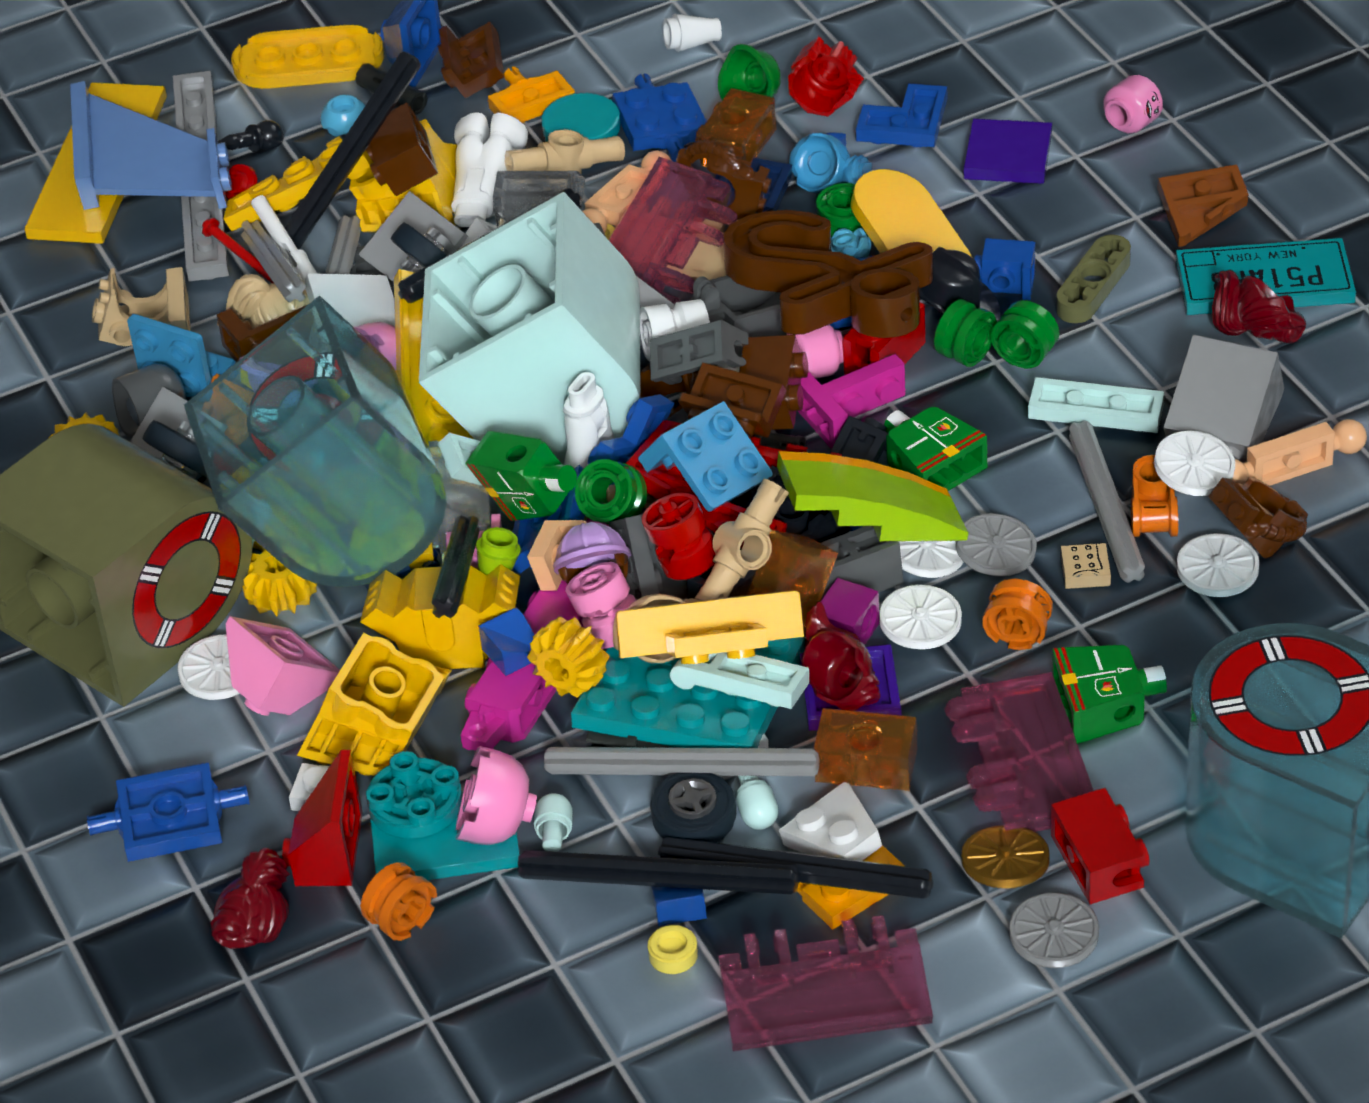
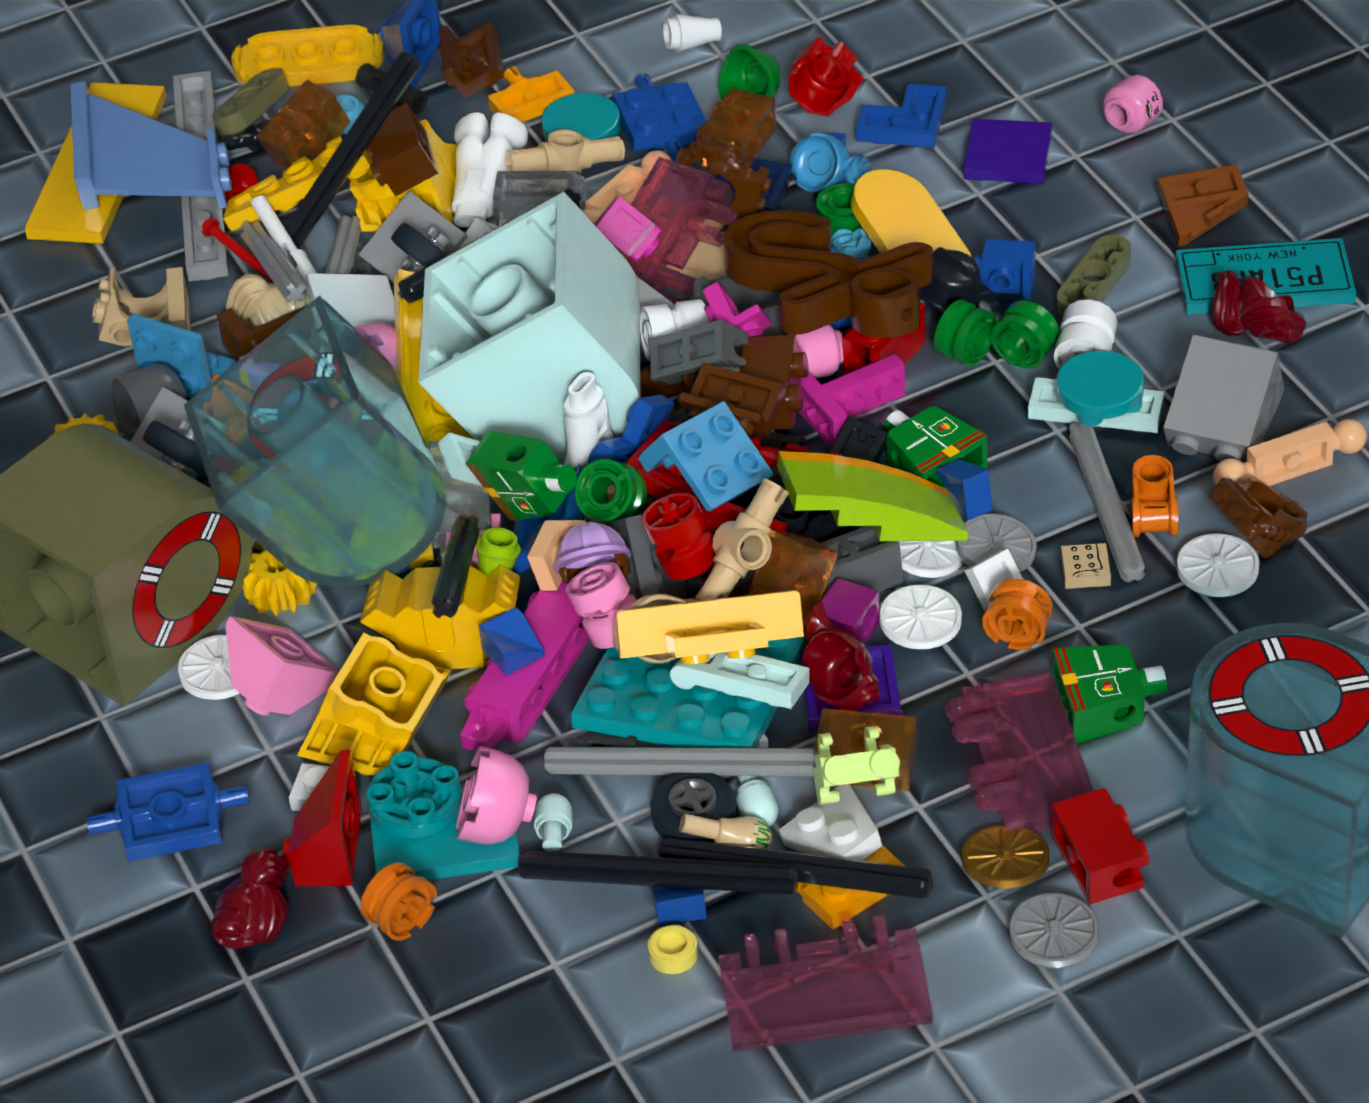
(250, 101): none -> olive beam
(303, 126): none -> clear orange brick
(568, 656): yellow gear -> none
(628, 229): none -> dark pink bracket
(723, 308): none -> dark pink bracket
(741, 831): none -> tan piece
(855, 767): none -> yellowish green piece
(969, 486): none -> blue slope
(990, 572): none -> white plate
(1085, 328): none -> white wheel
(1100, 386): none -> teal tile
(1193, 462): white wheel -> none

